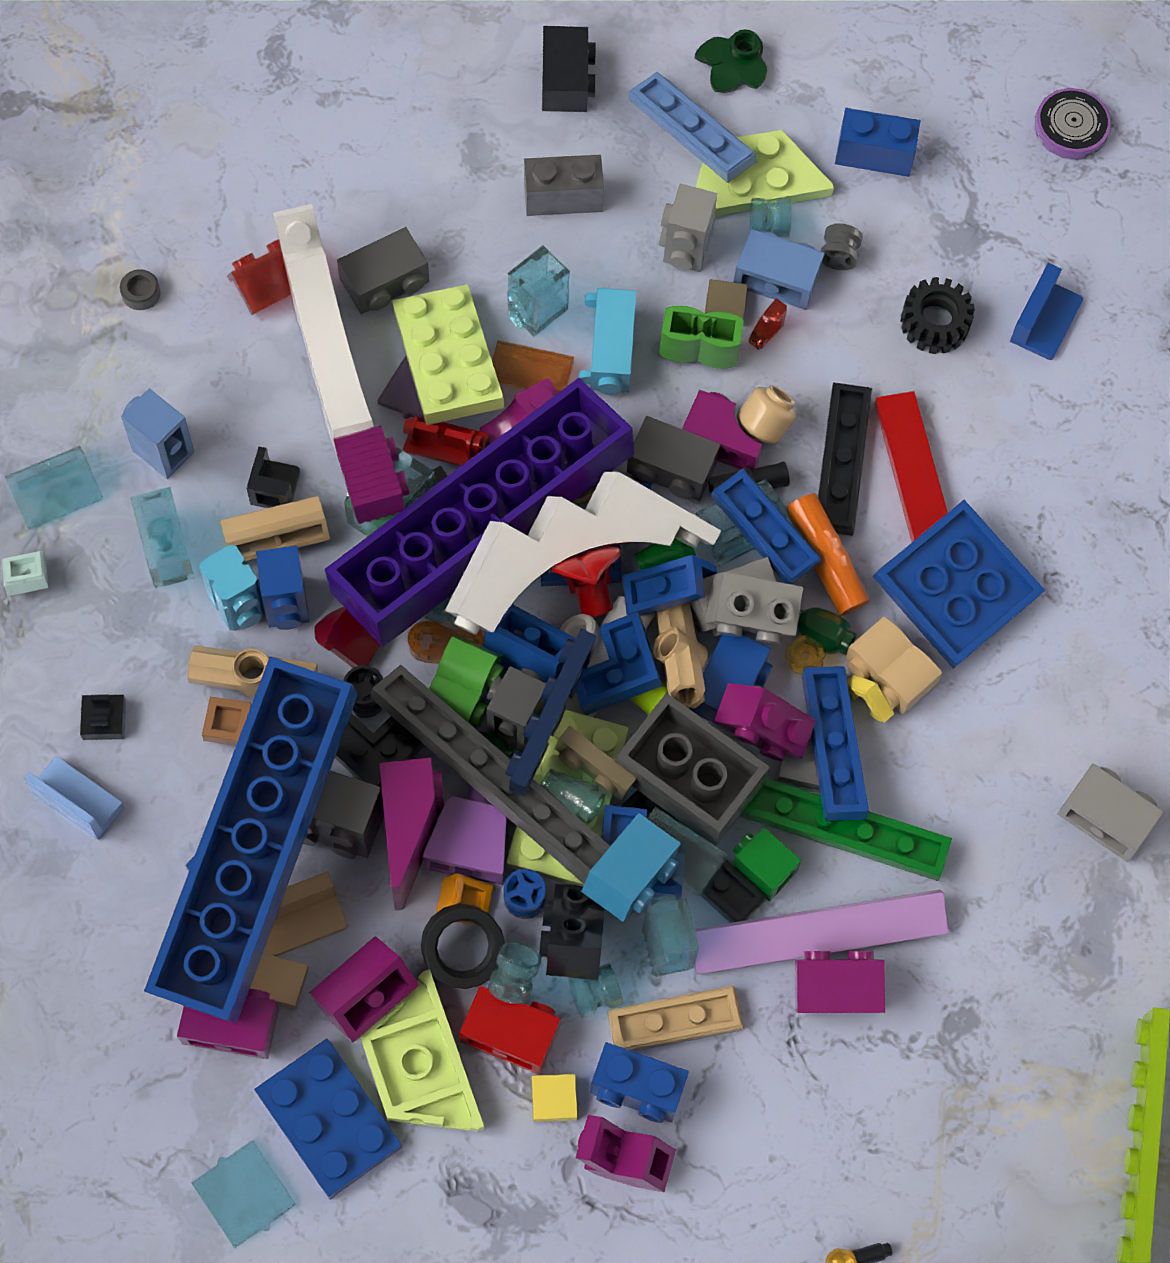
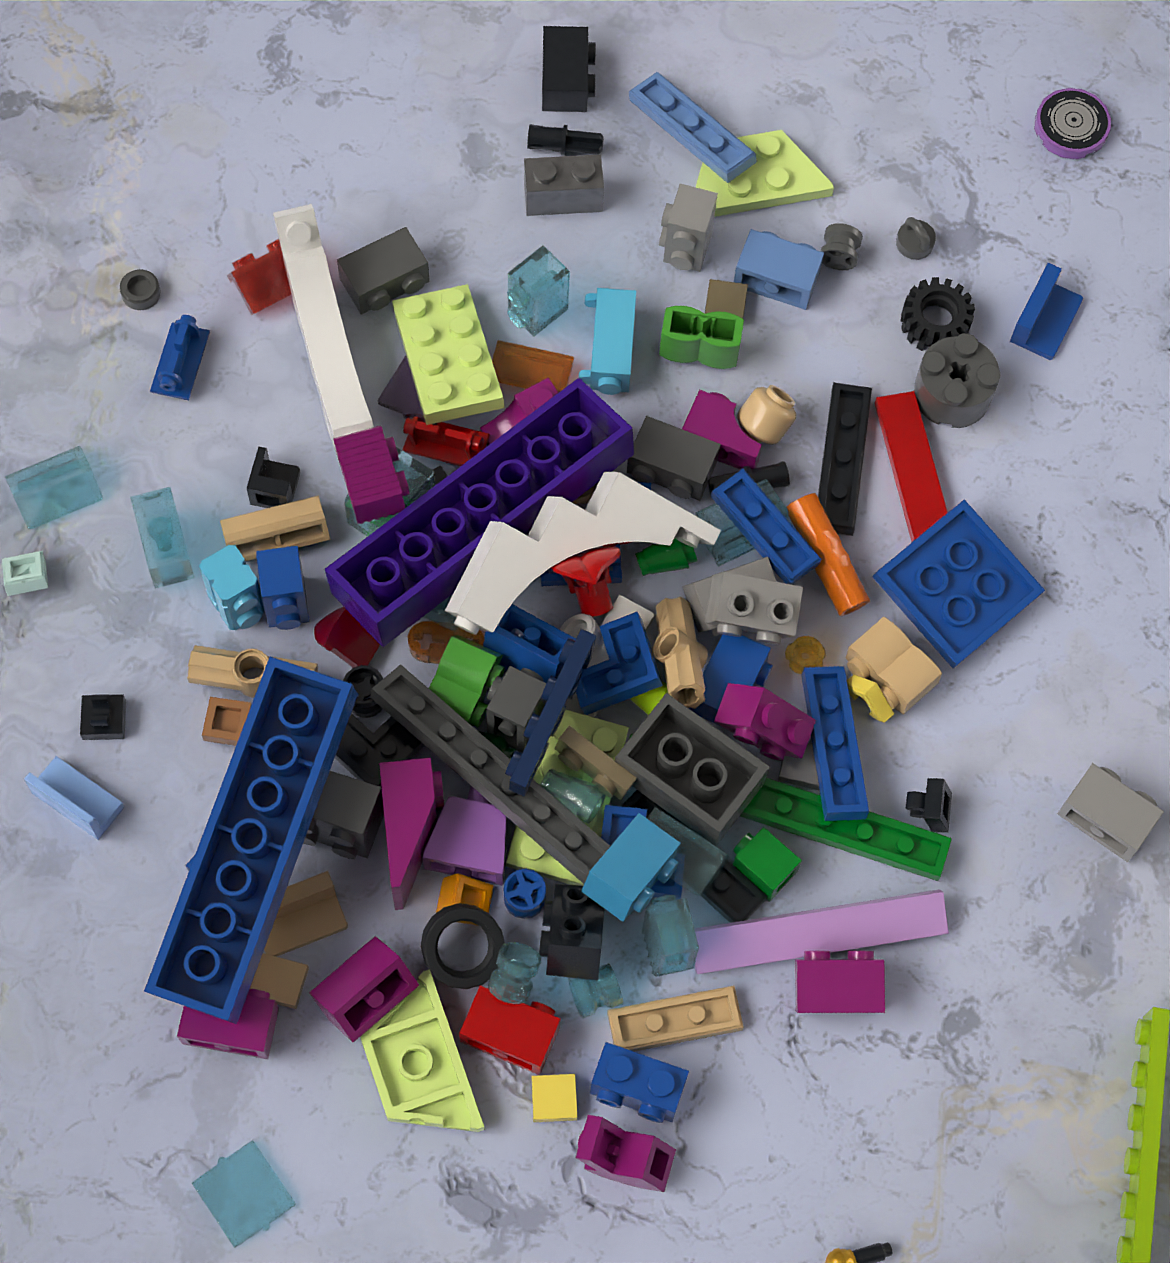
(157, 433): medium blue brick -> none
(180, 359): none -> blue hinge
(328, 1118): blue plate -> none
(564, 140): none -> black axle
(666, 585): blue panel -> none
(730, 64): dark green plate -> none
(768, 324): clear red tile -> none
(771, 216): clear light blue wheel -> none
(827, 629): dark green plant -> none
(877, 142): blue brick -> none
(915, 239): none -> dark grey tile
(932, 805): none -> black tile
(956, 381): none -> dark grey brick

